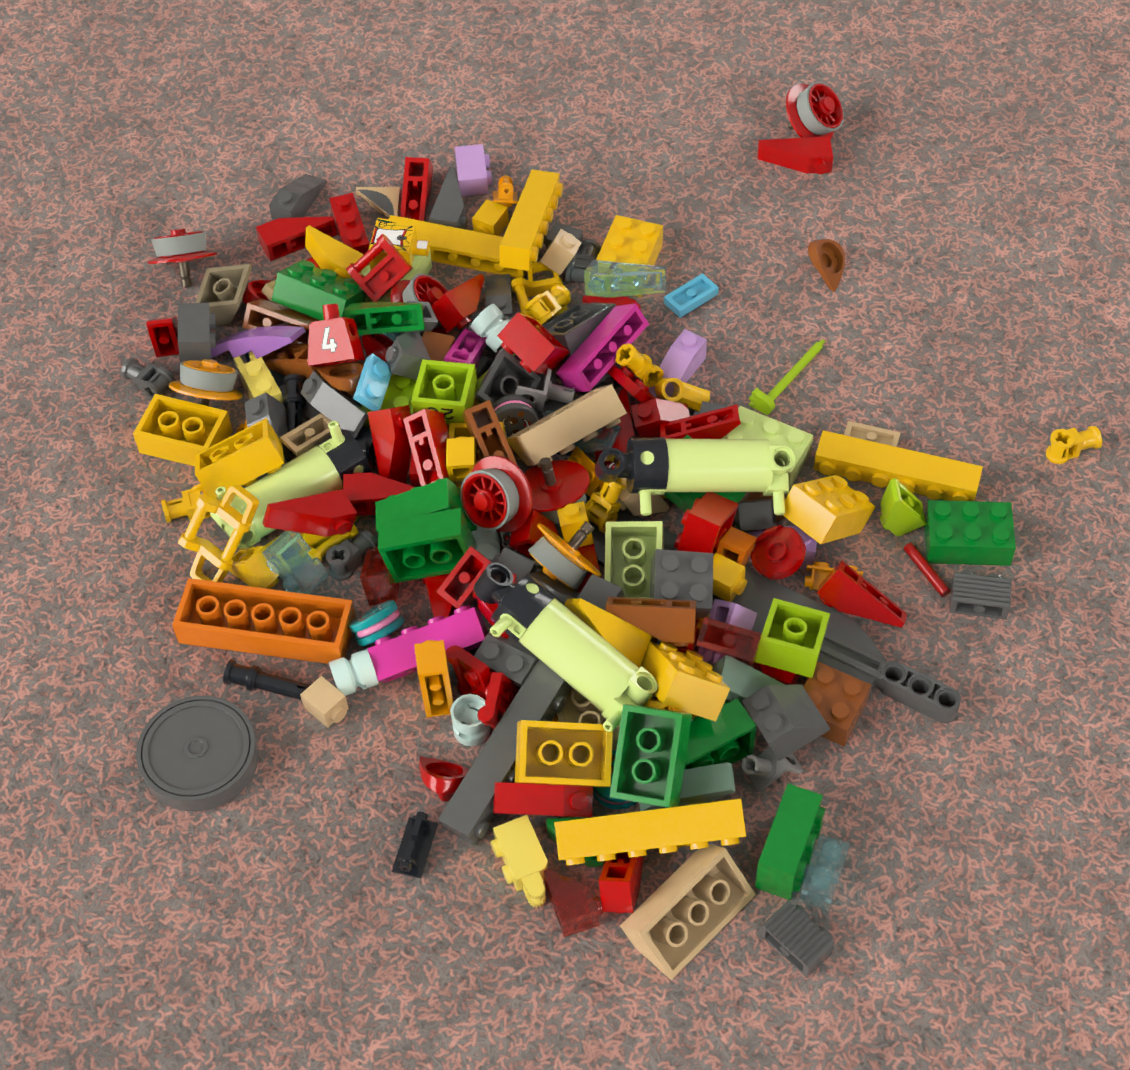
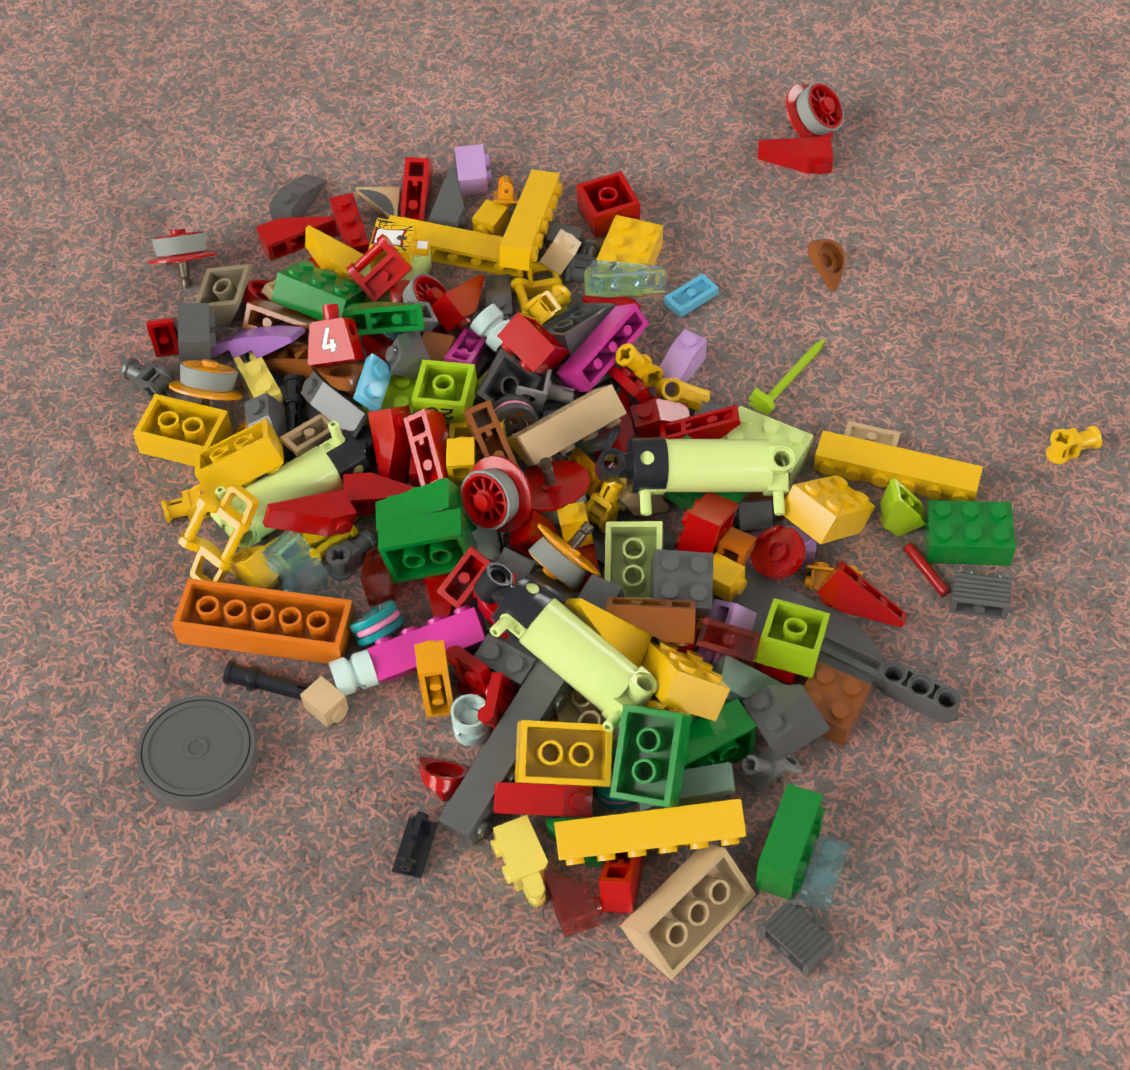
(604, 199): none -> red brick

